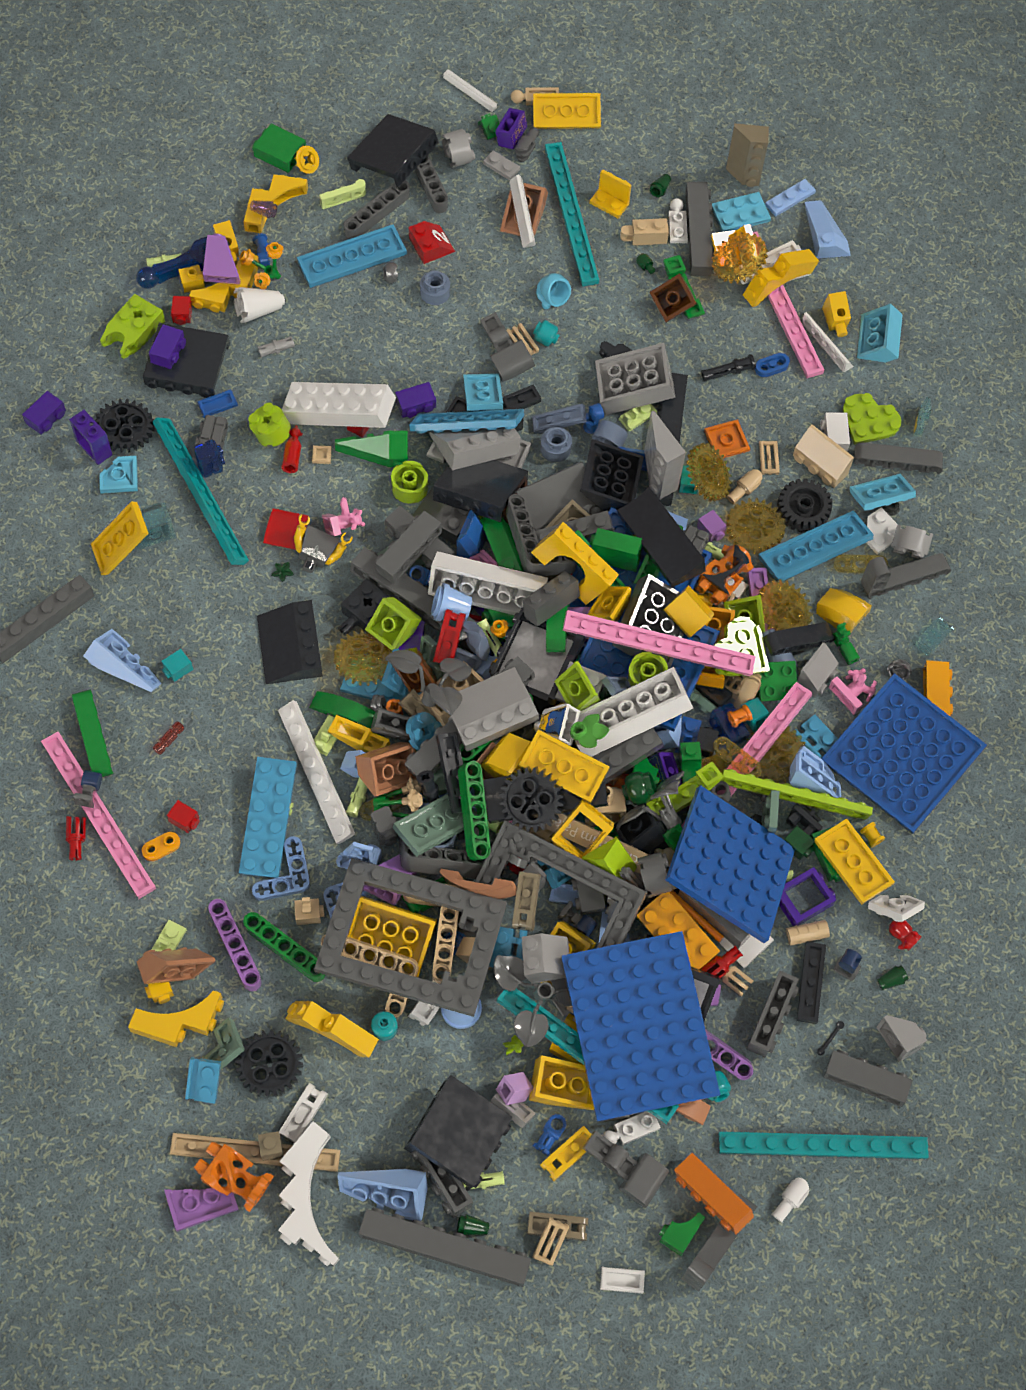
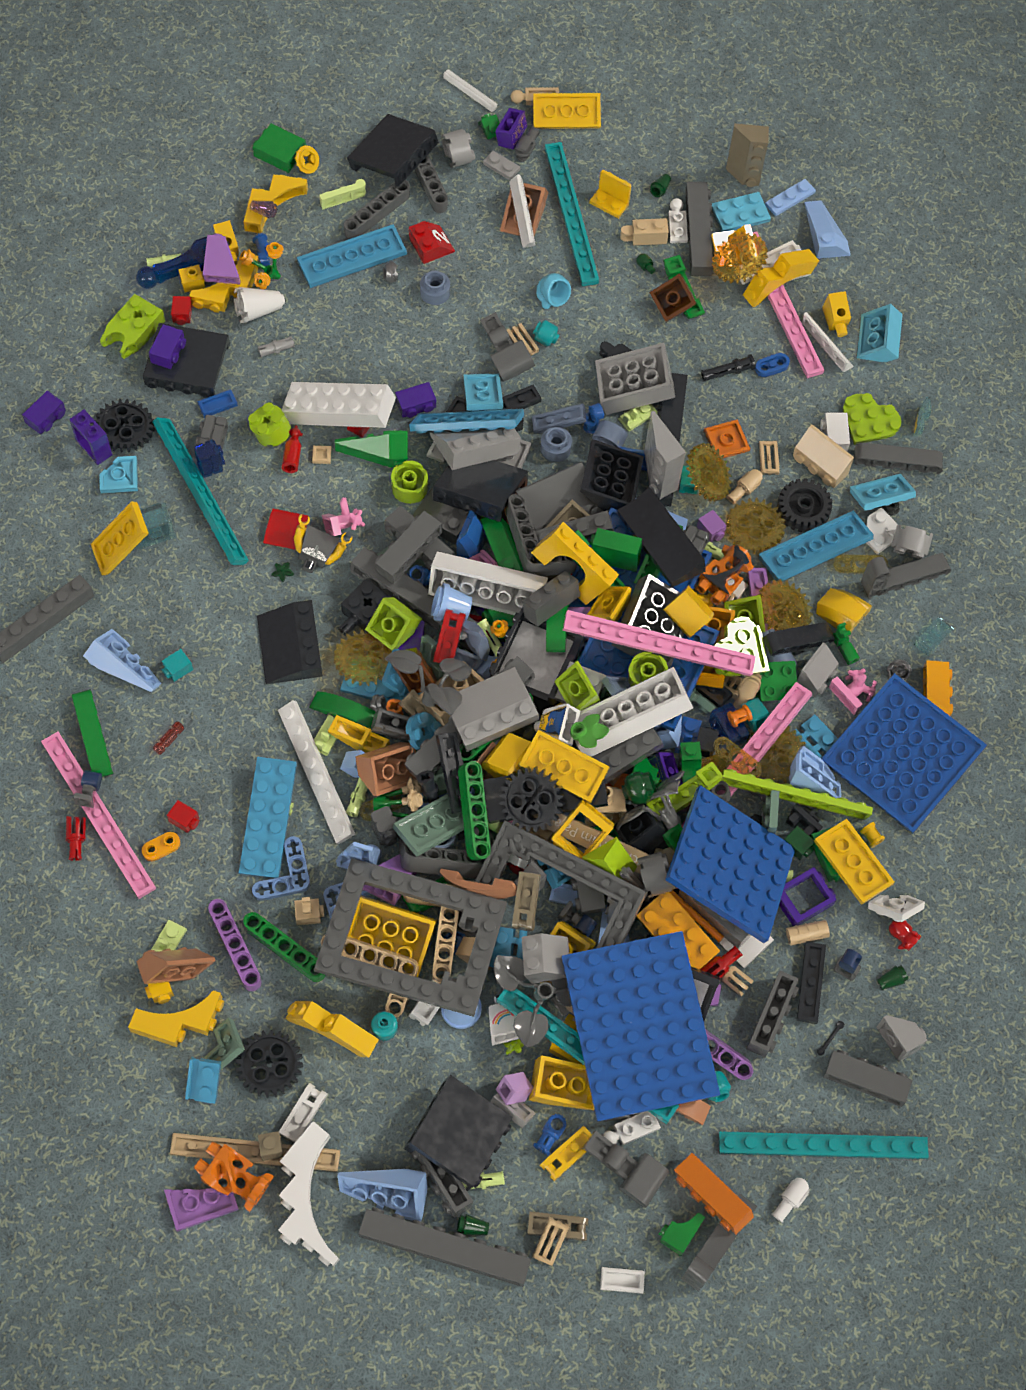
(501, 1024): none -> white torso

